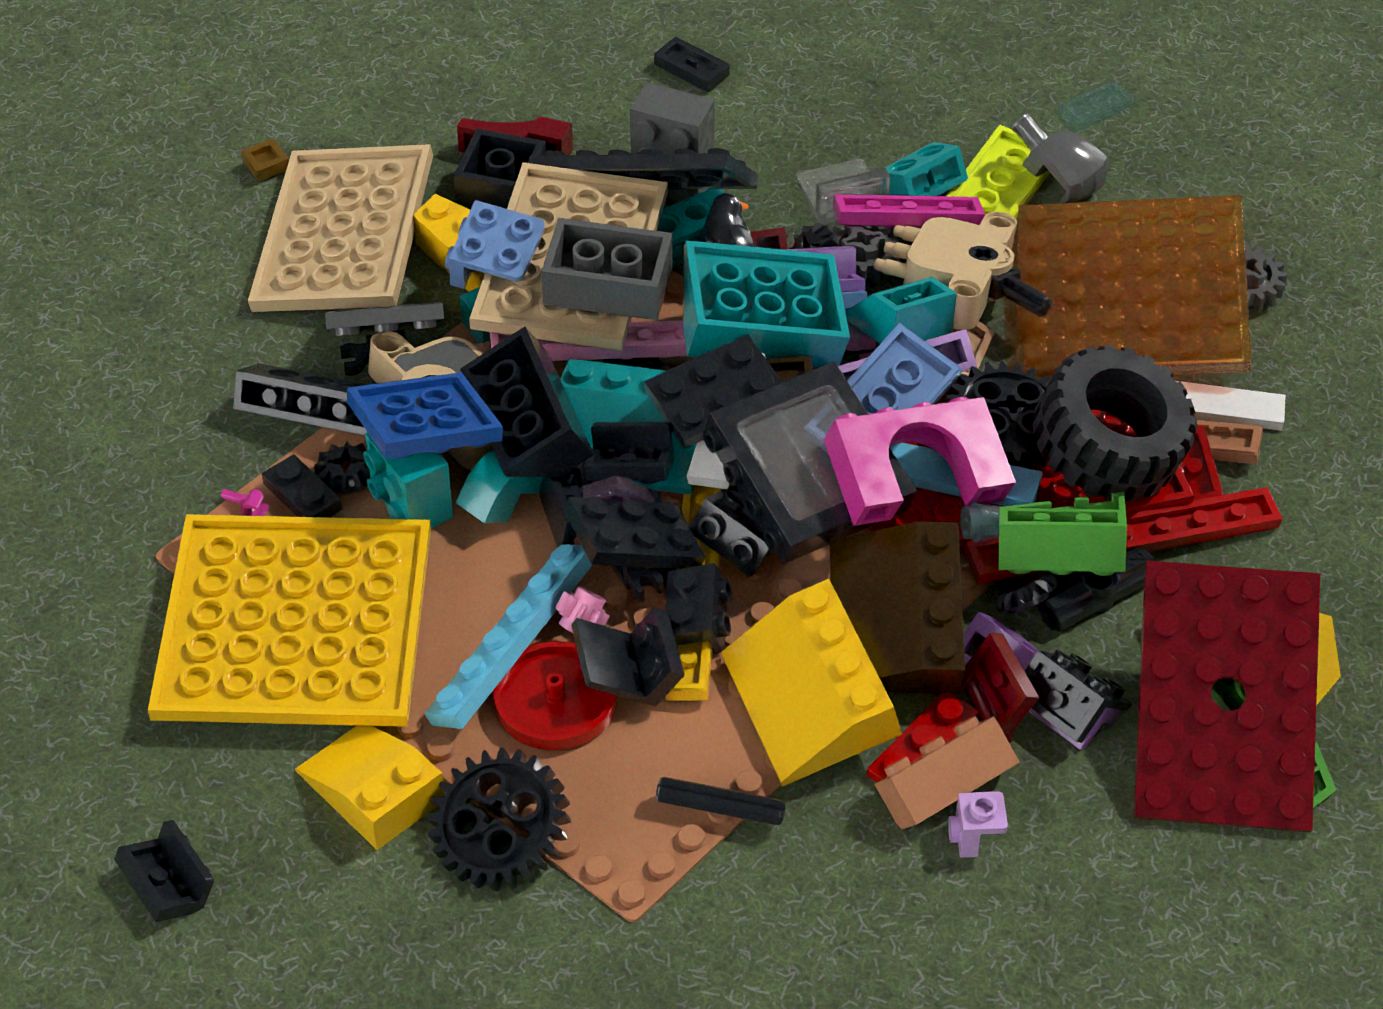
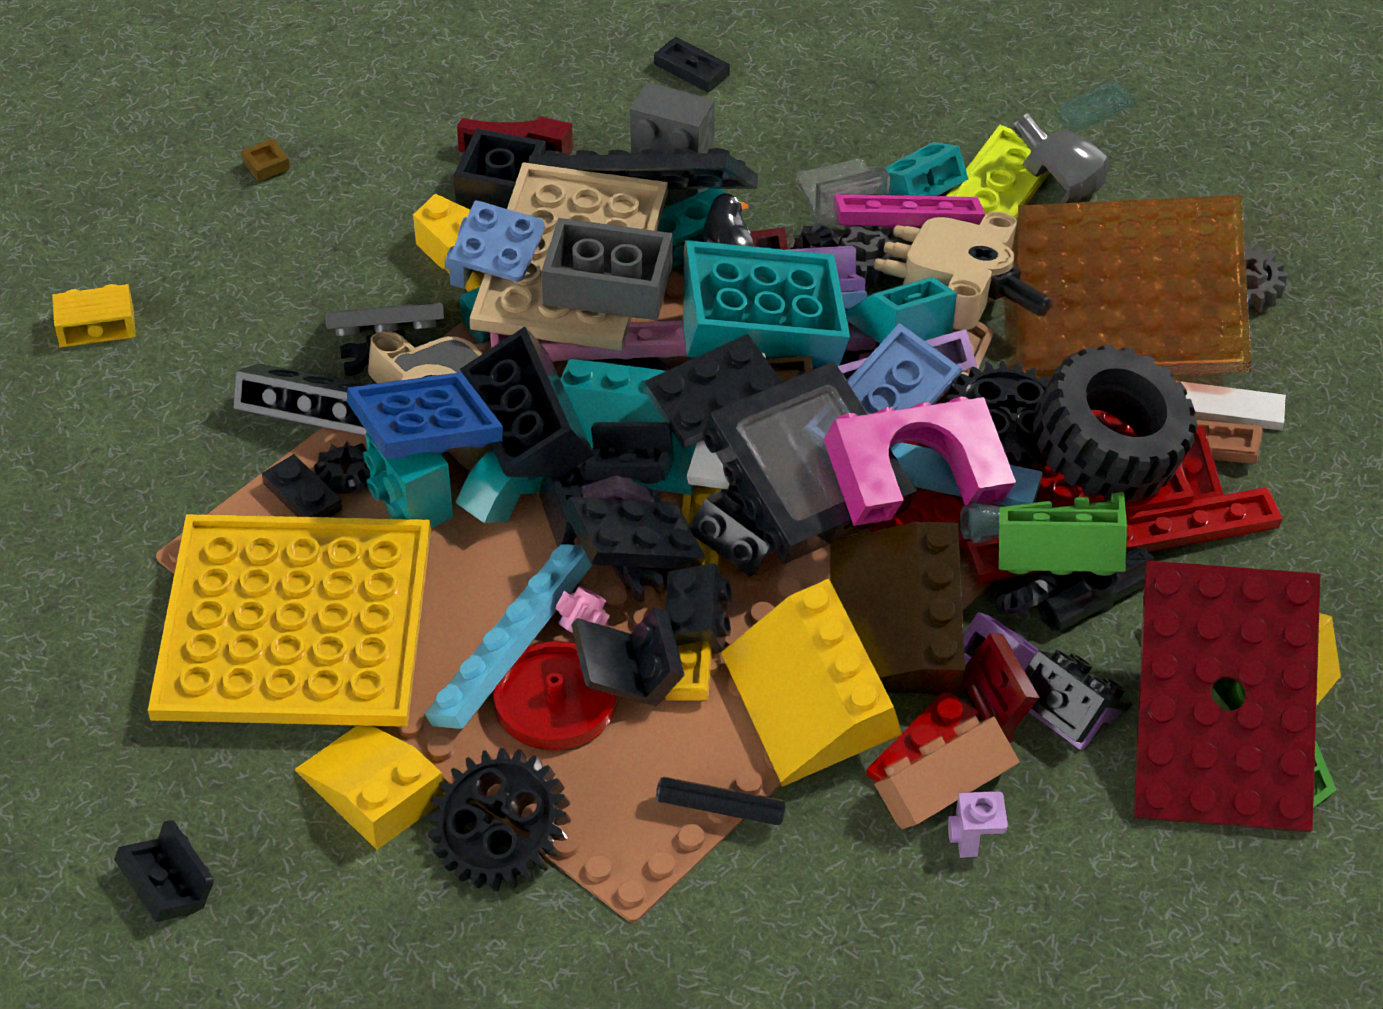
(93, 315): none -> yellow brick
(250, 503): dark pink hand -> none
(341, 229): tan plate -> none

